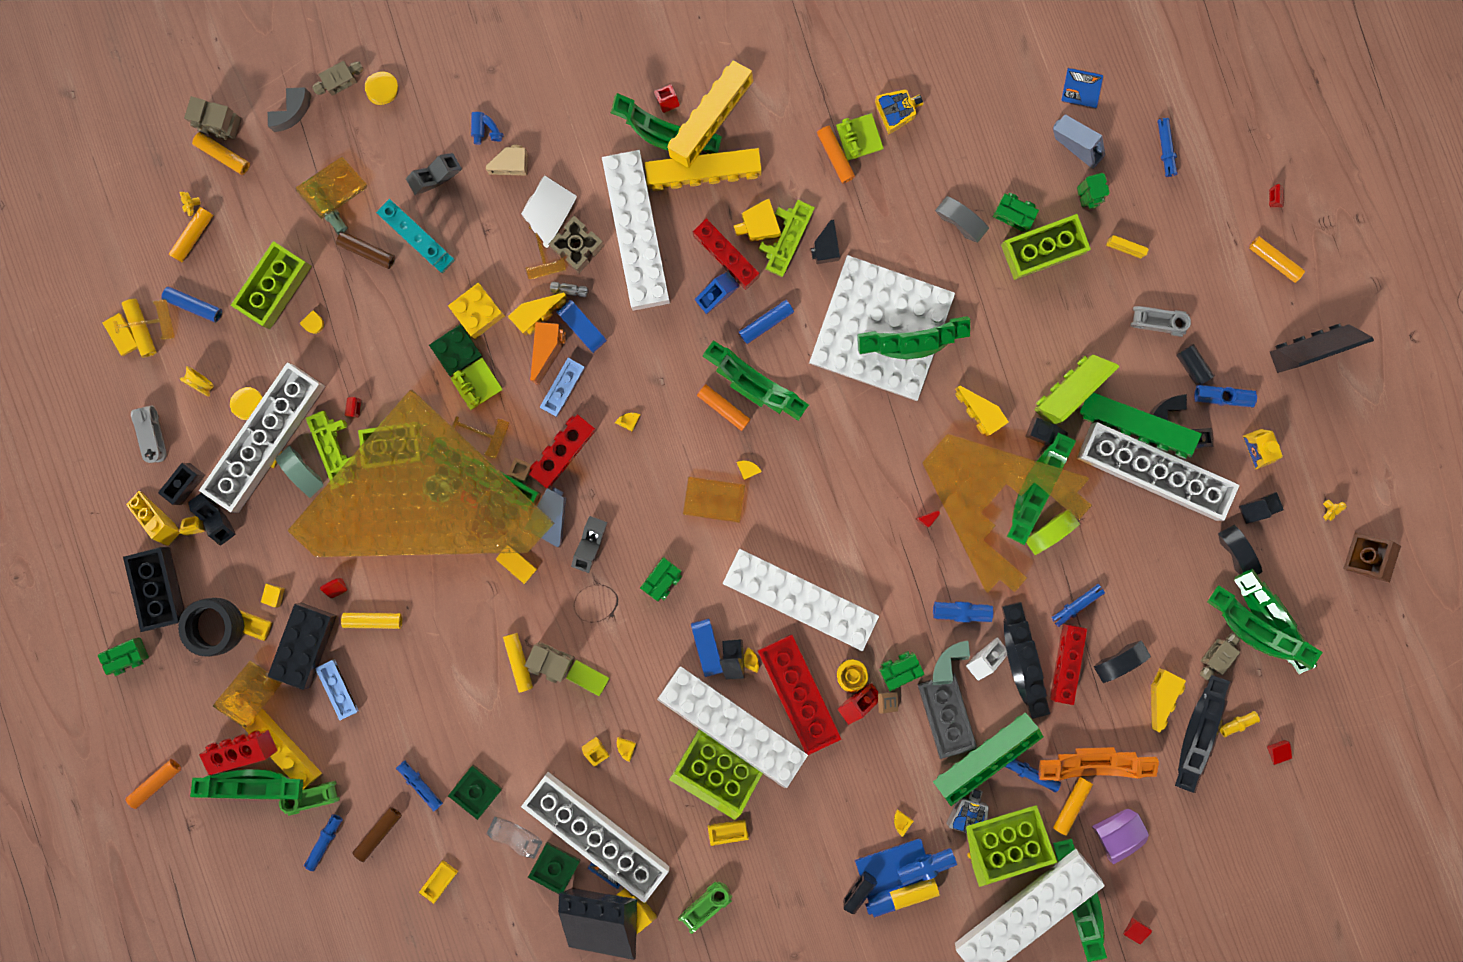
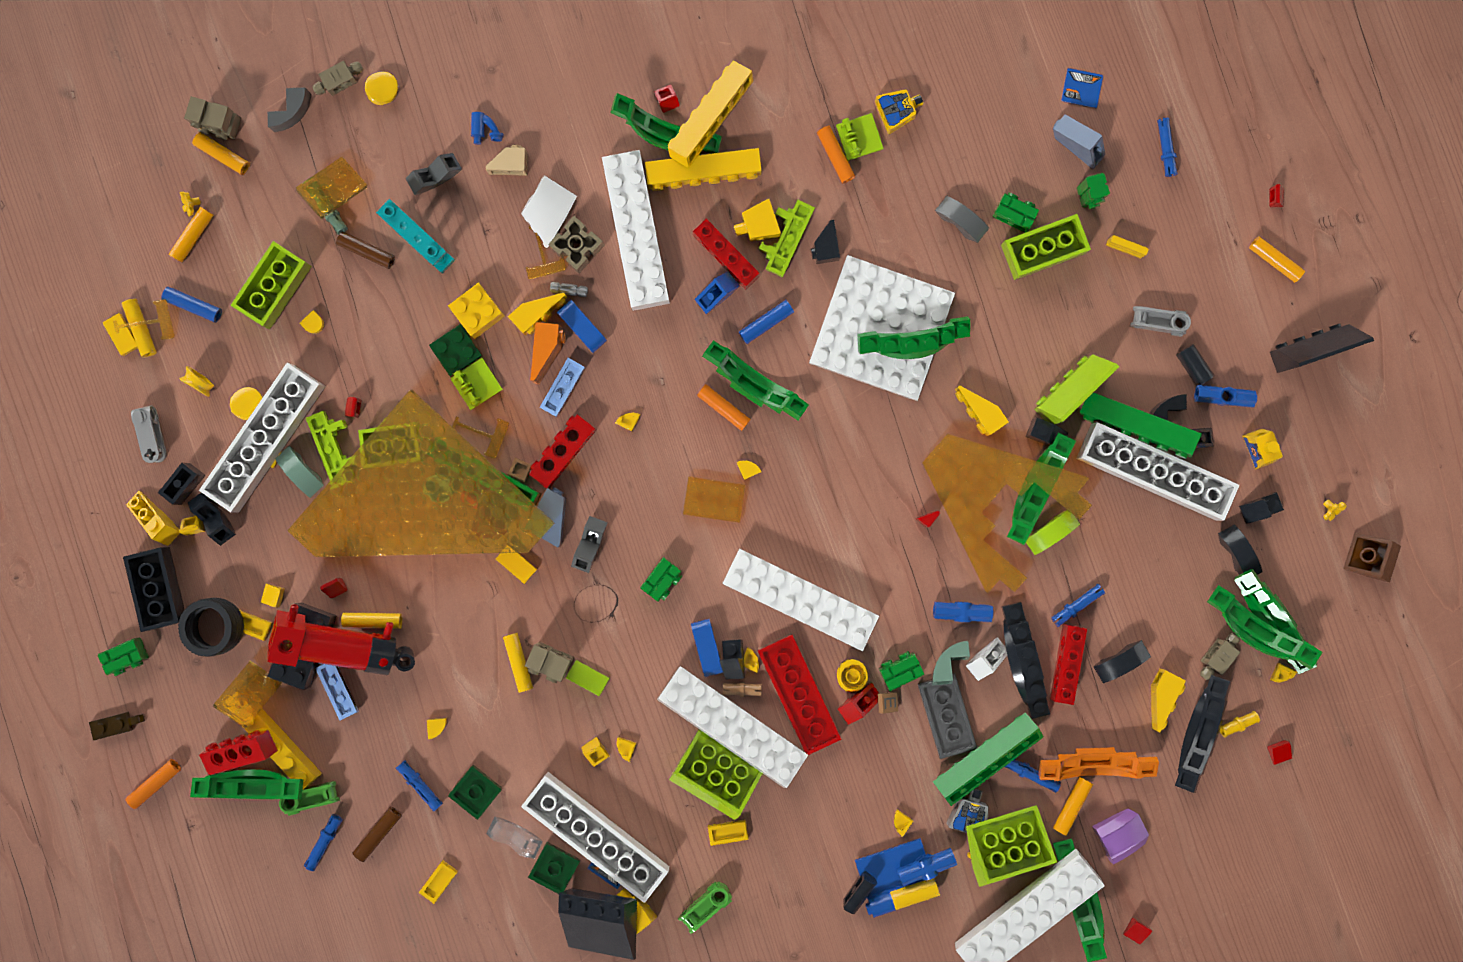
(114, 725): none -> dark brown plate
(297, 640): none -> red piece
(435, 727): none -> yellow tile
(742, 689): none -> medium nougat pin
(1282, 673): none -> yellow tile

